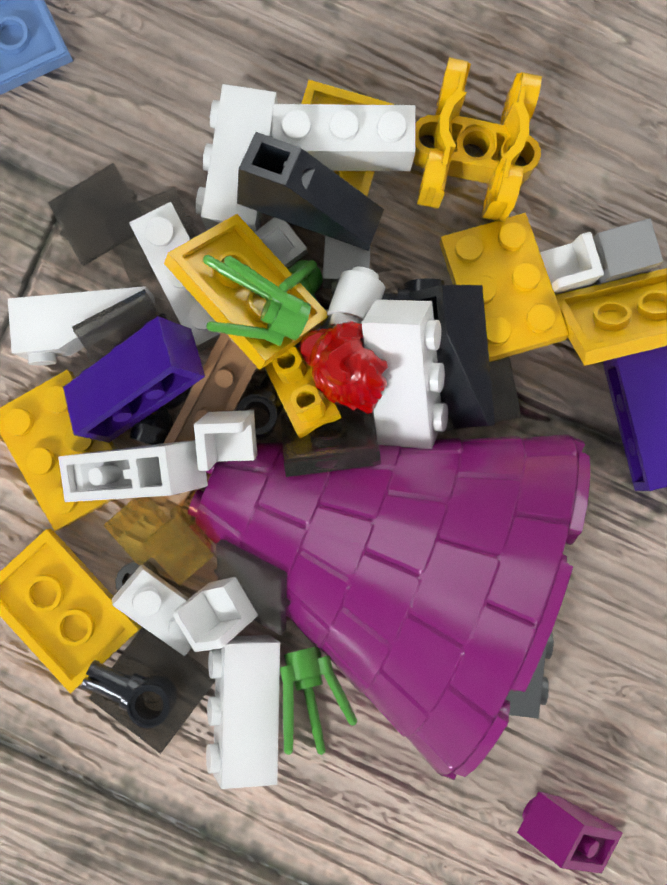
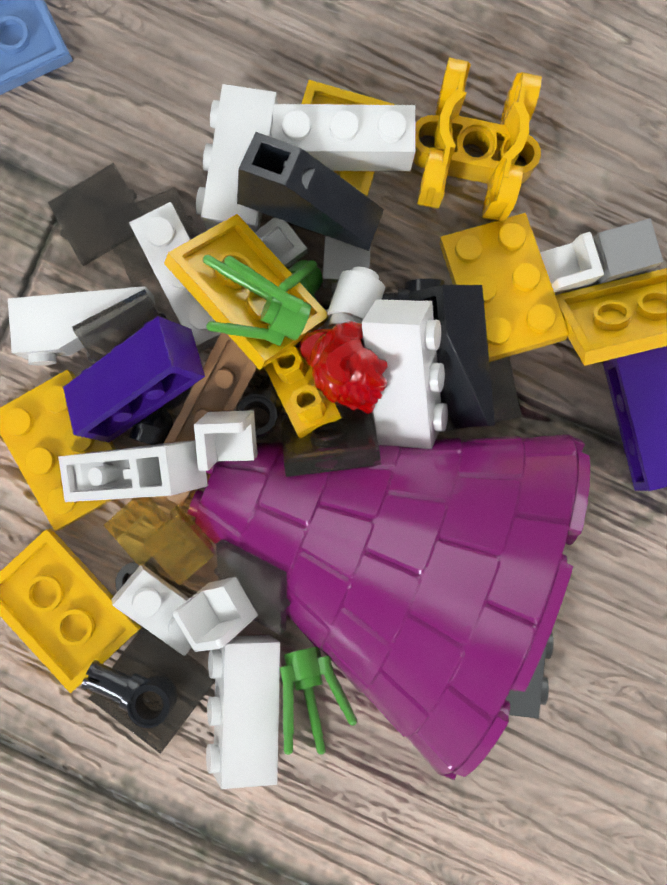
(568, 833): magenta slope -> none

